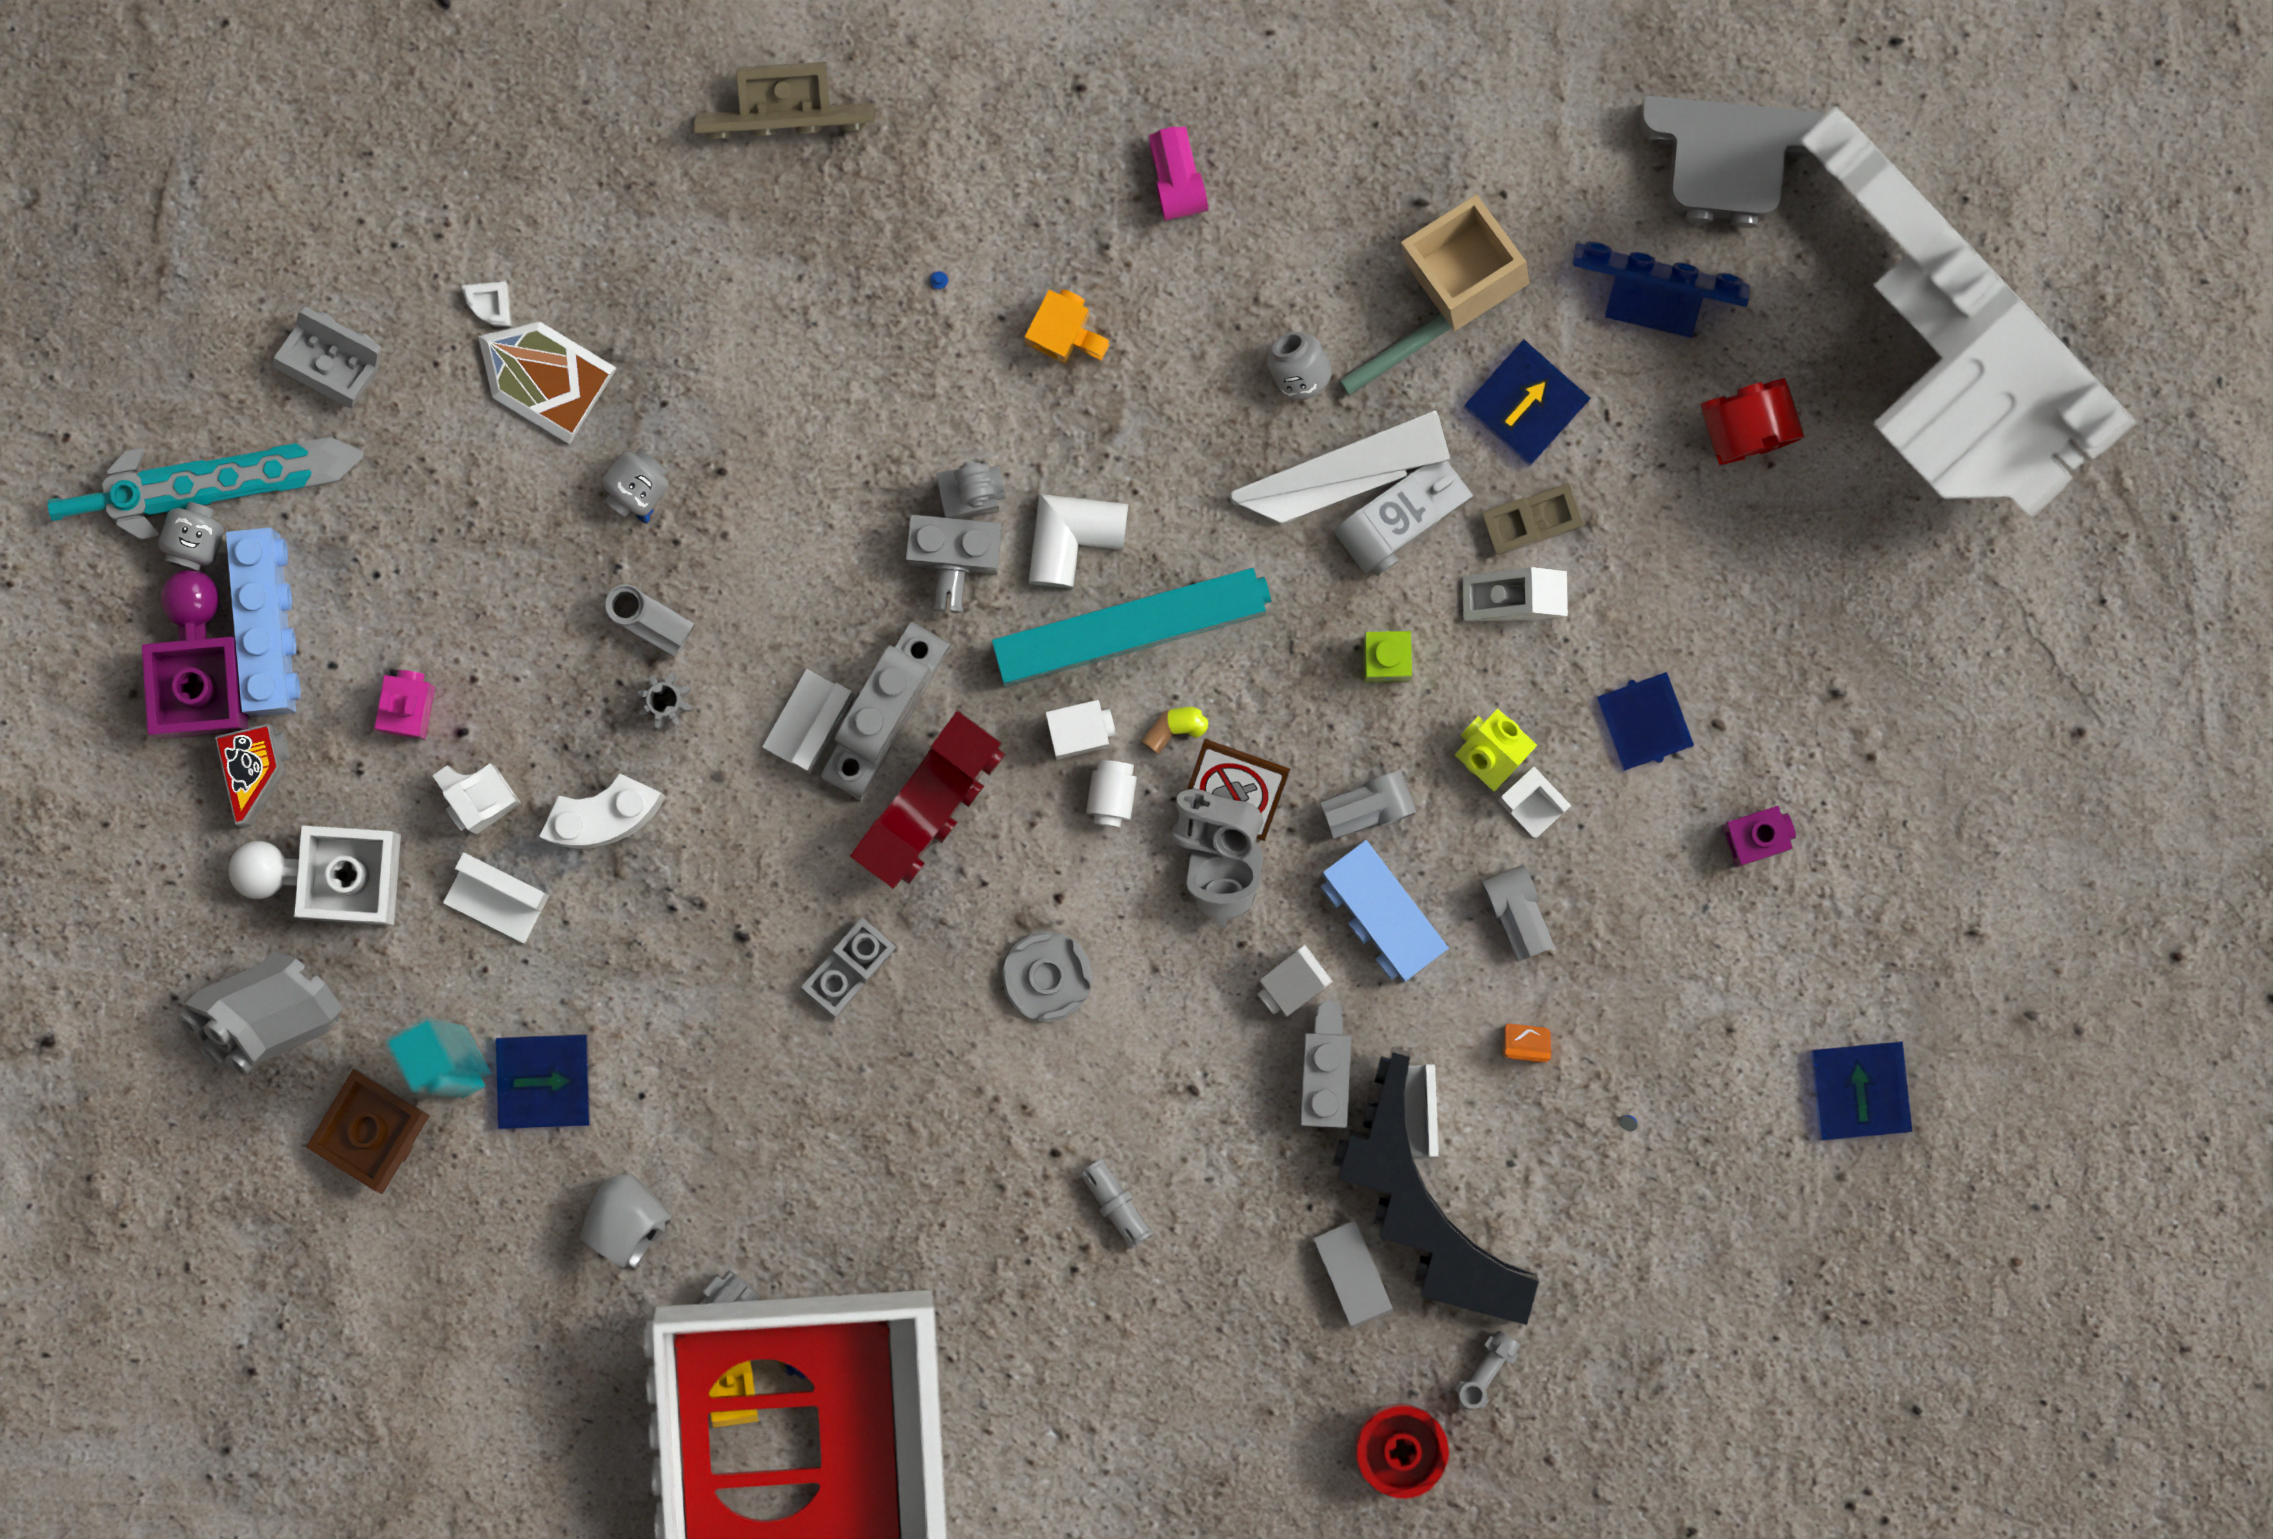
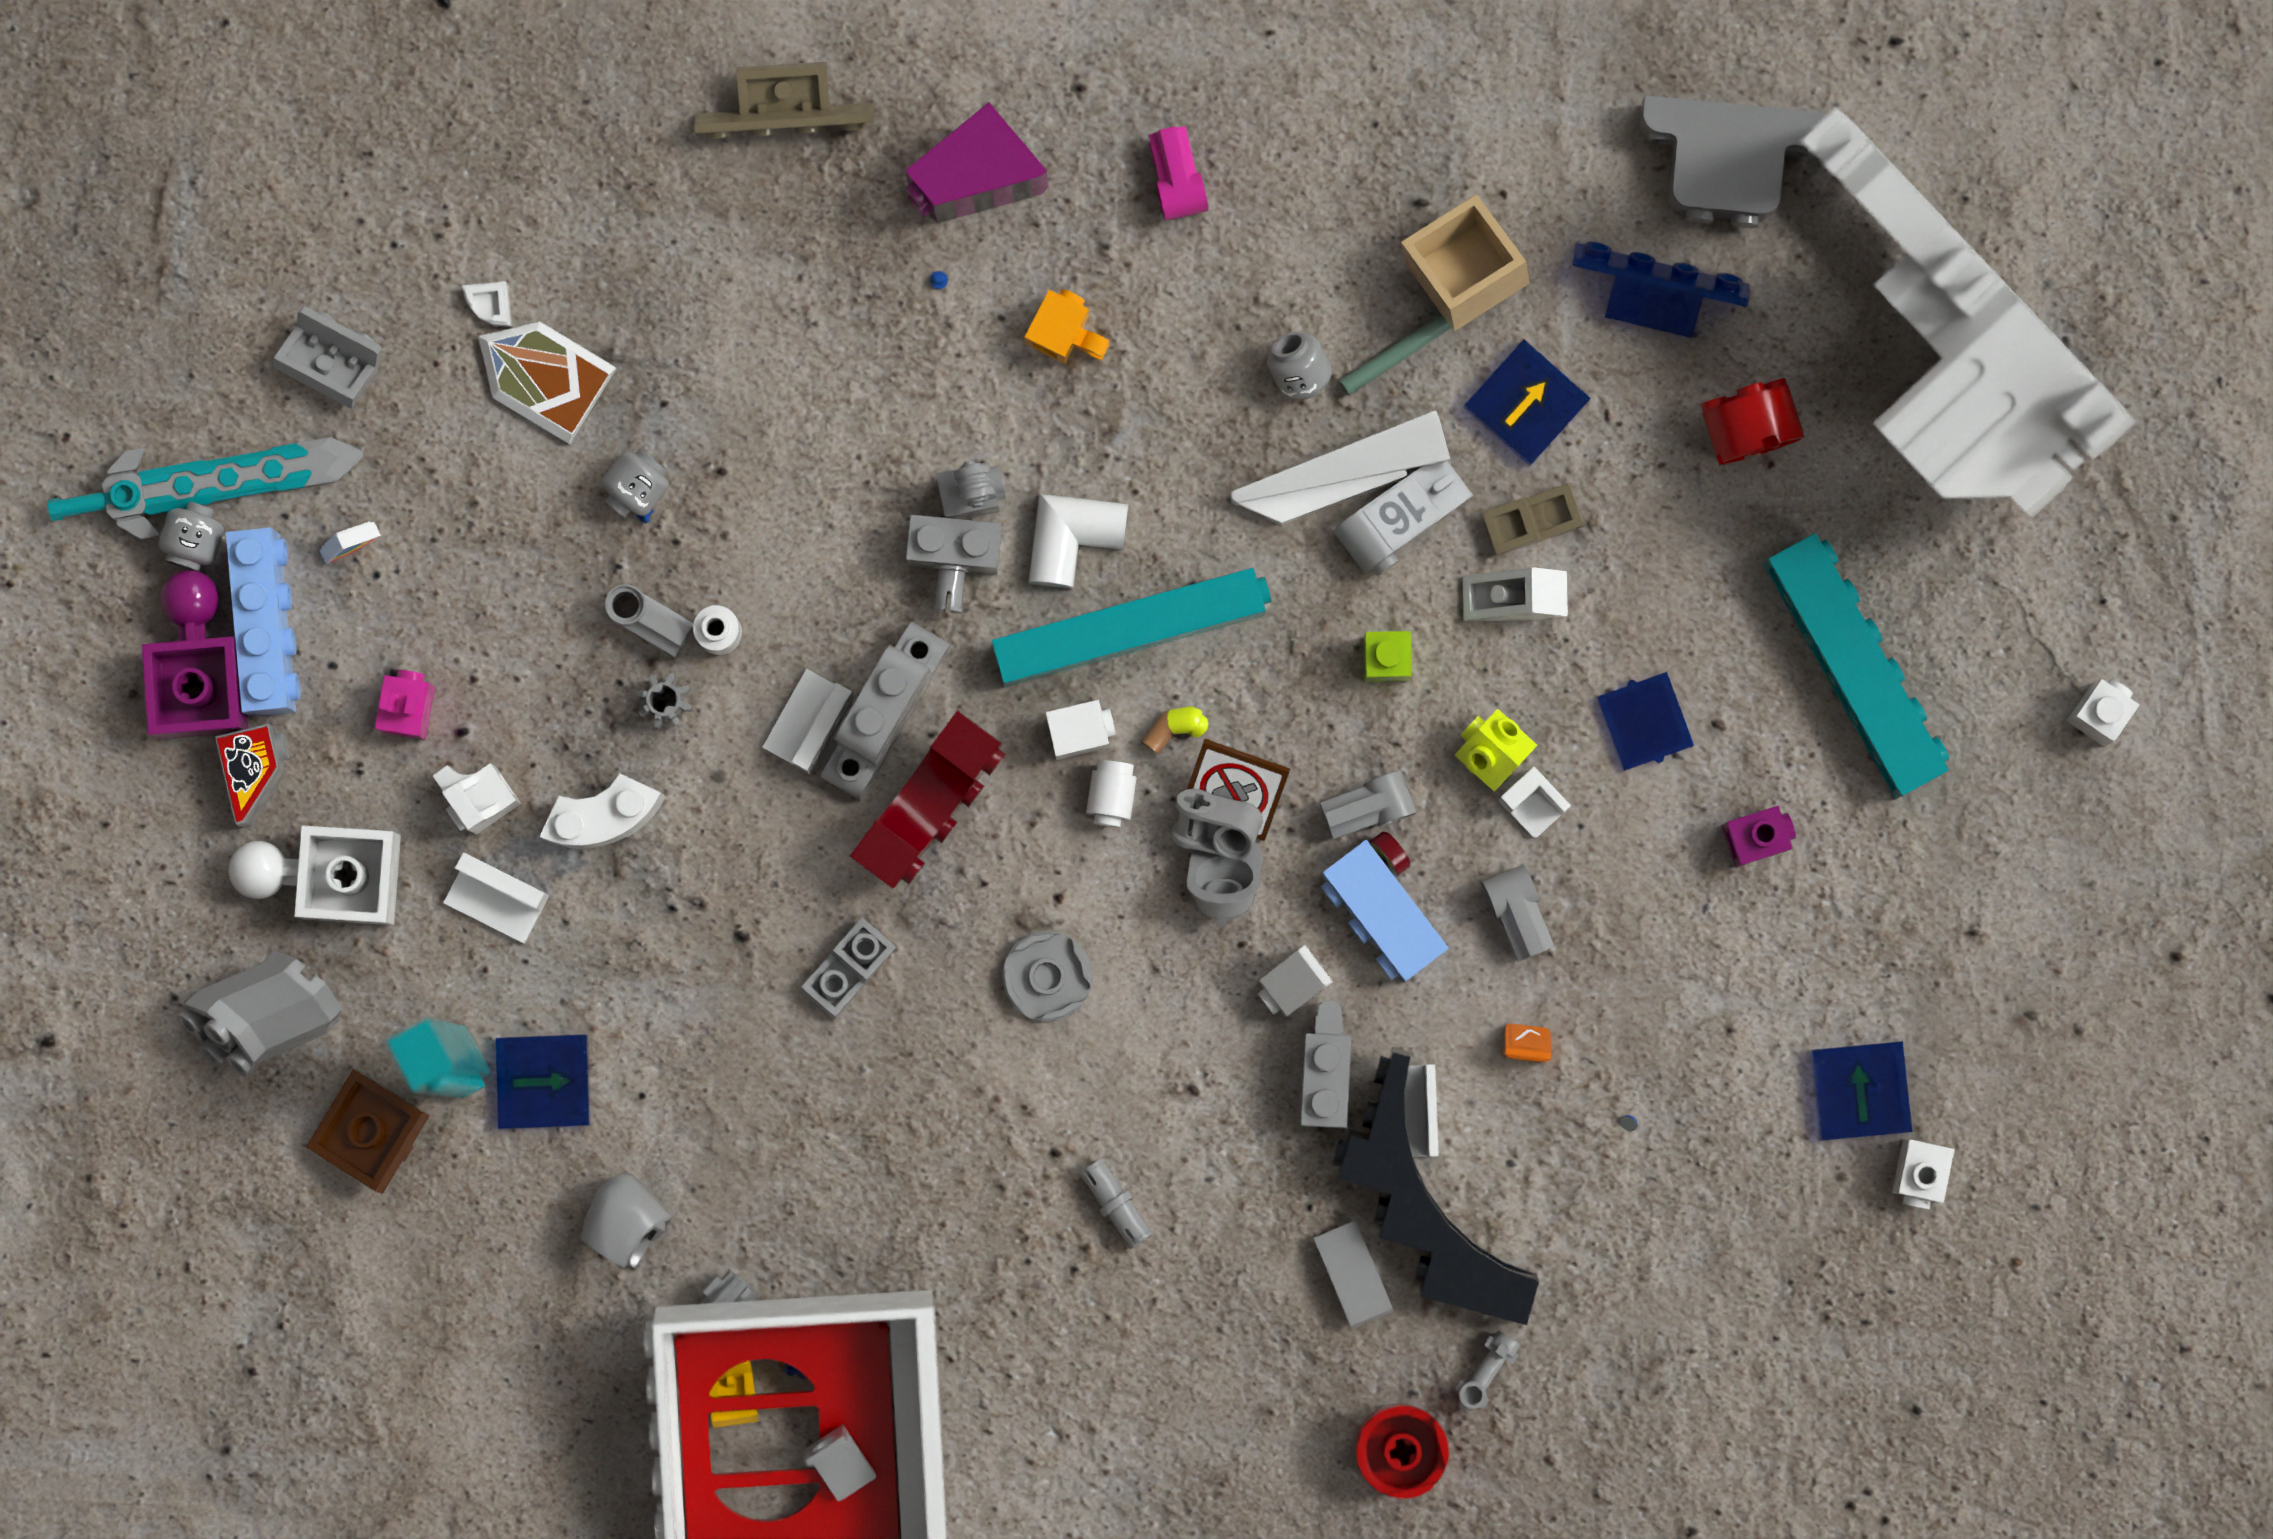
(349, 541): none -> white tile
(727, 640): none -> white brick
(839, 1463): none -> light grey bracket
(975, 170): none -> magenta slope
(1391, 853): none -> dark red tile
(1856, 665): none -> teal brick
(1922, 1173): none -> white brick
(2104, 711): none -> white brick

